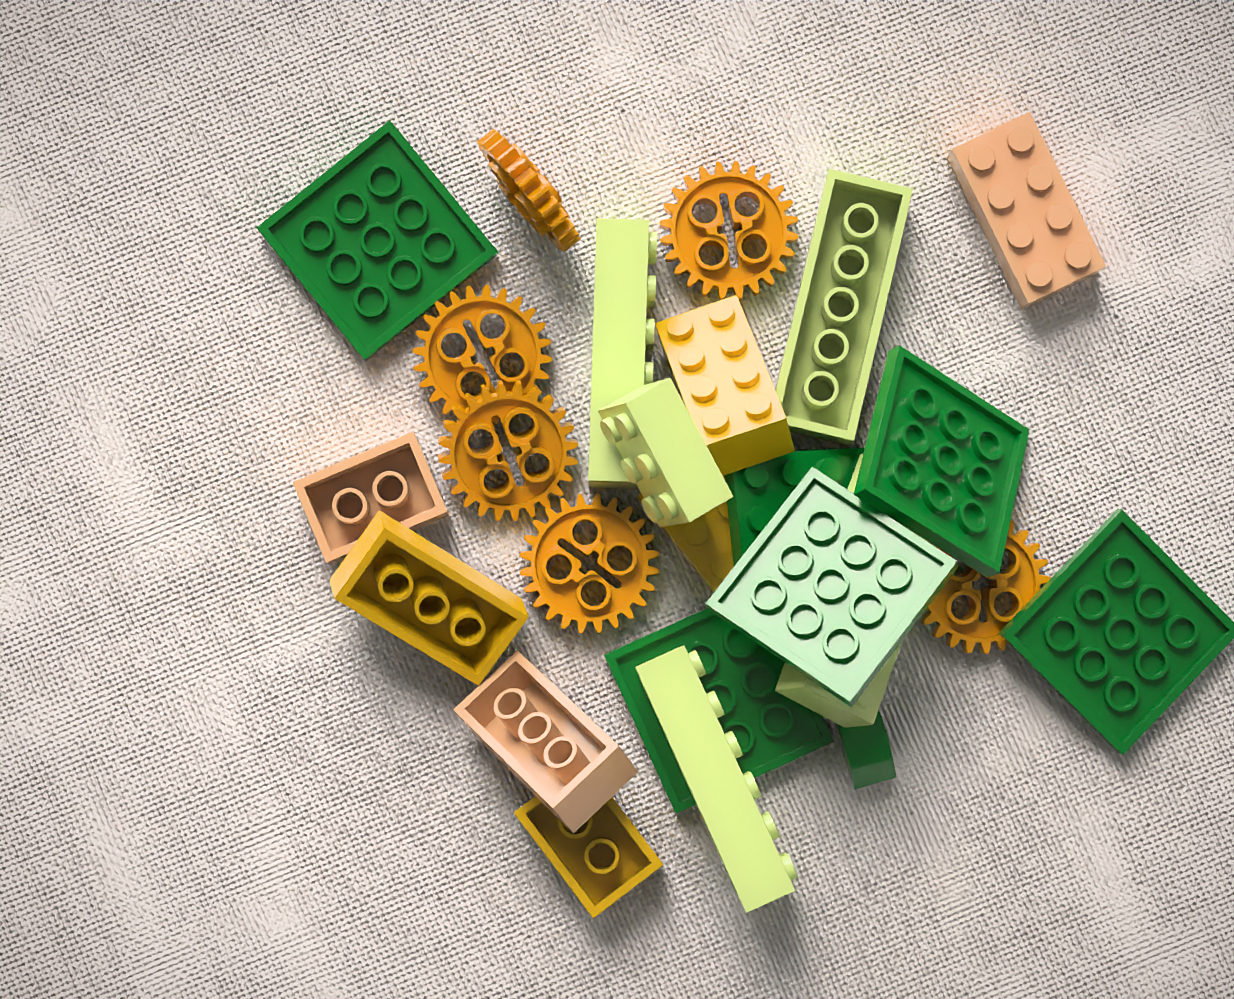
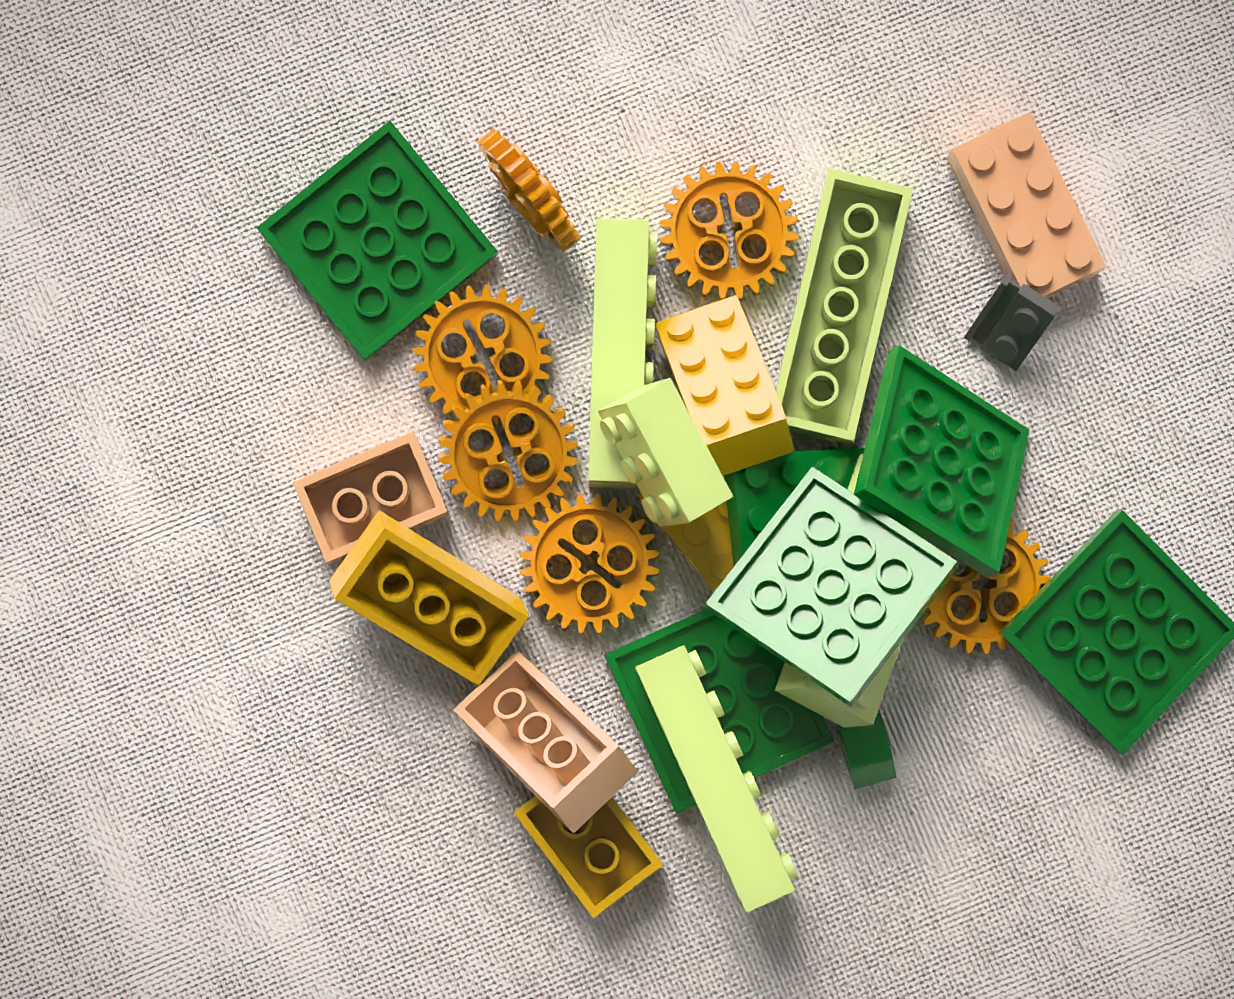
(1012, 322): none -> dark grey plate

